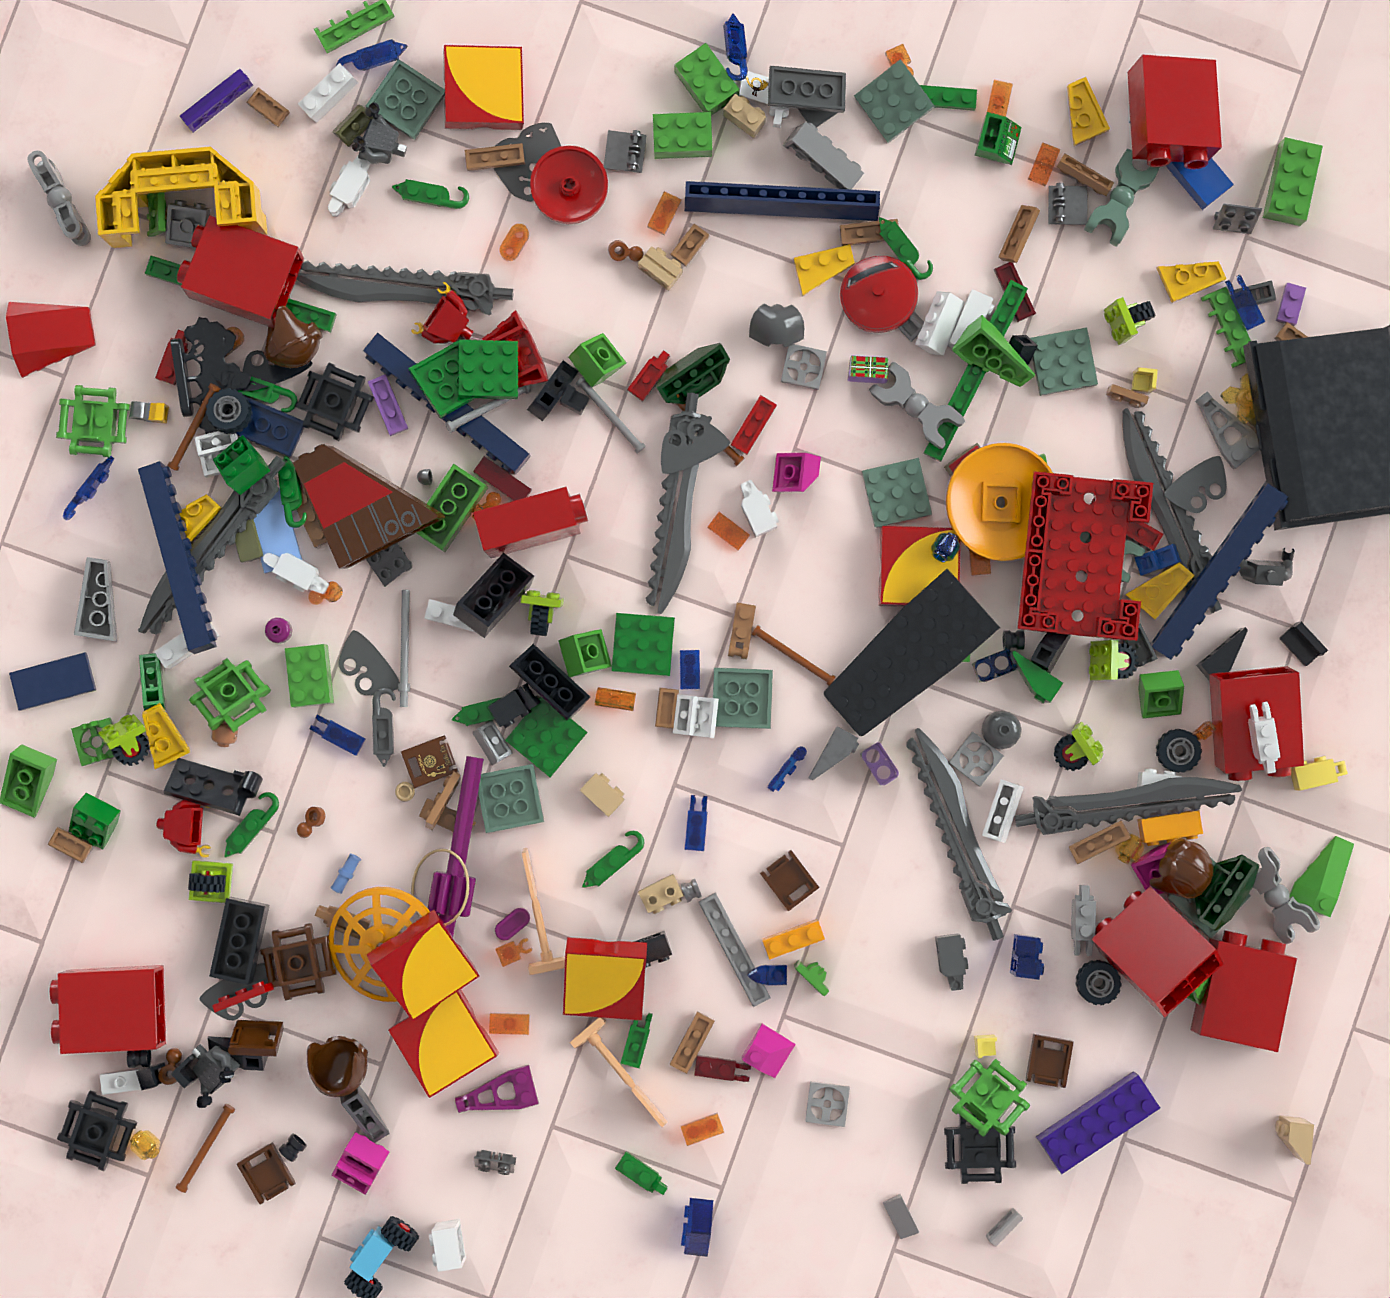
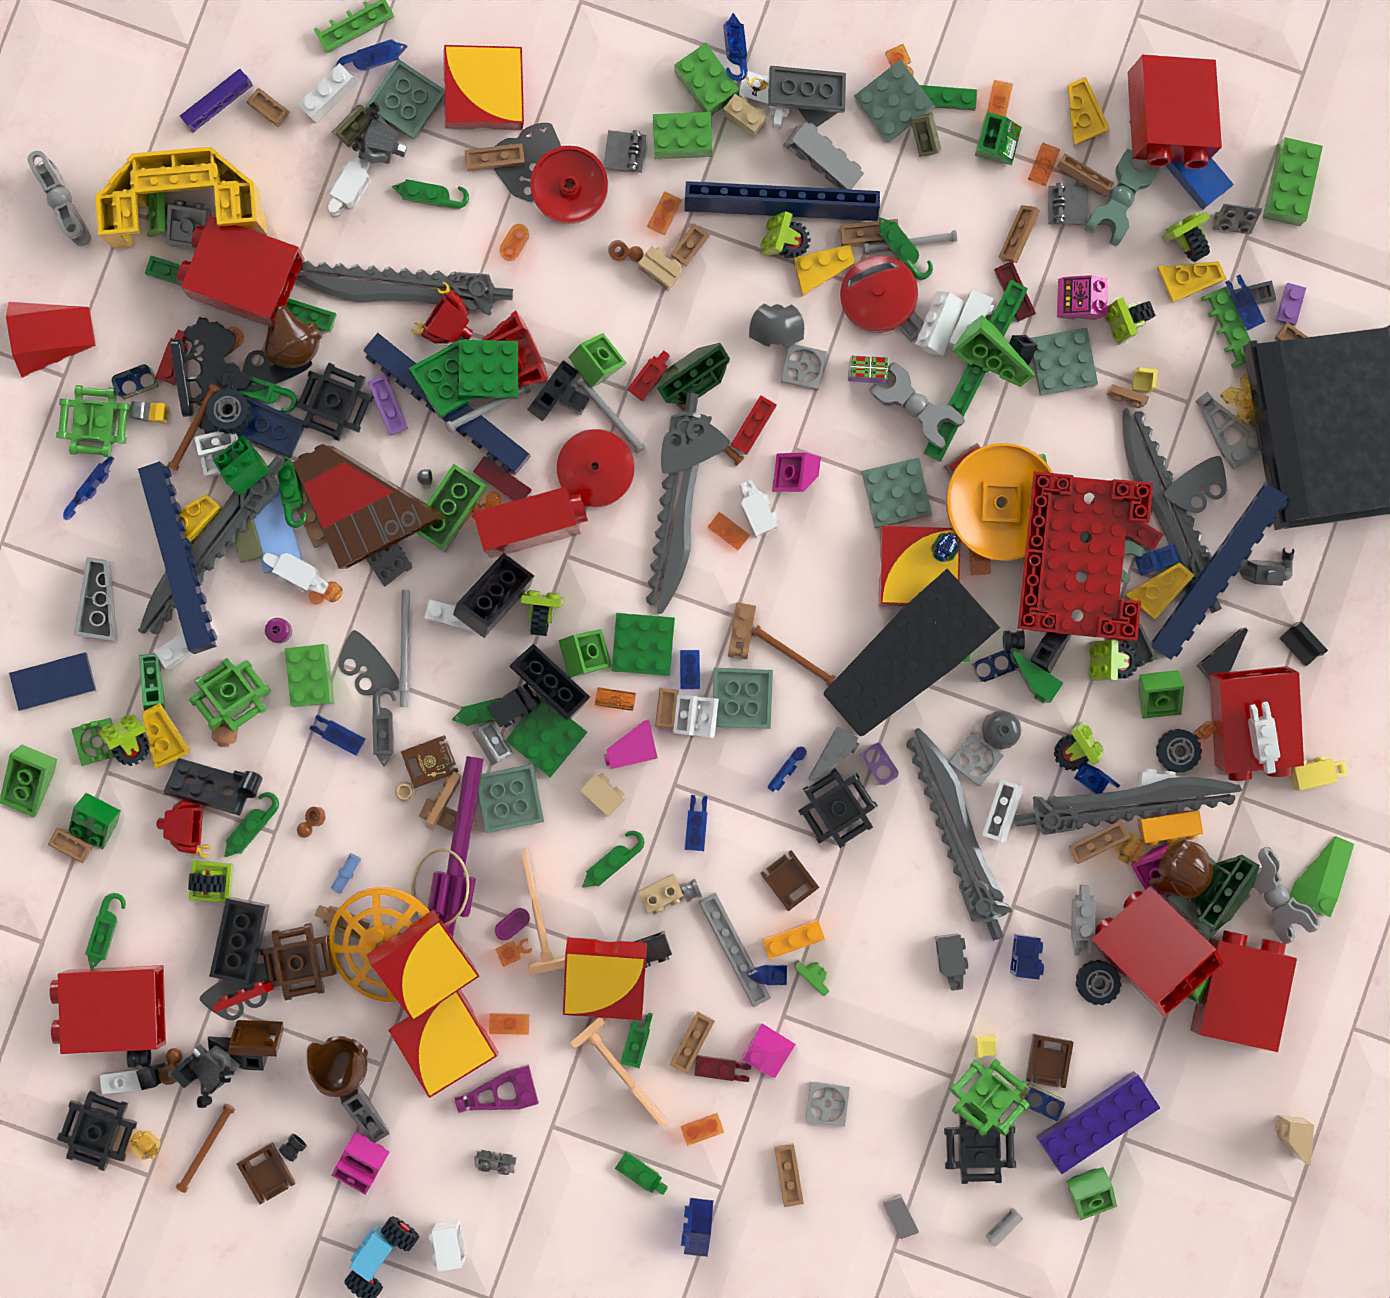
(103, 931): none -> green plate
(129, 375): none -> clear blue piece
(597, 486): none -> red dish
(632, 748): none -> dark pink slope
(784, 237): none -> lime plate
(788, 1175): none -> medium nougat plate
(838, 808): none -> black brick
(915, 241): none -> light grey bar
(926, 134): none -> olive slope
(1045, 1100): none -> clear blue piece
(1082, 297): none -> dark pink piece
(1092, 1193): none -> bright green slope
(1094, 778): none -> clear blue panel
(1190, 236): none -> plate

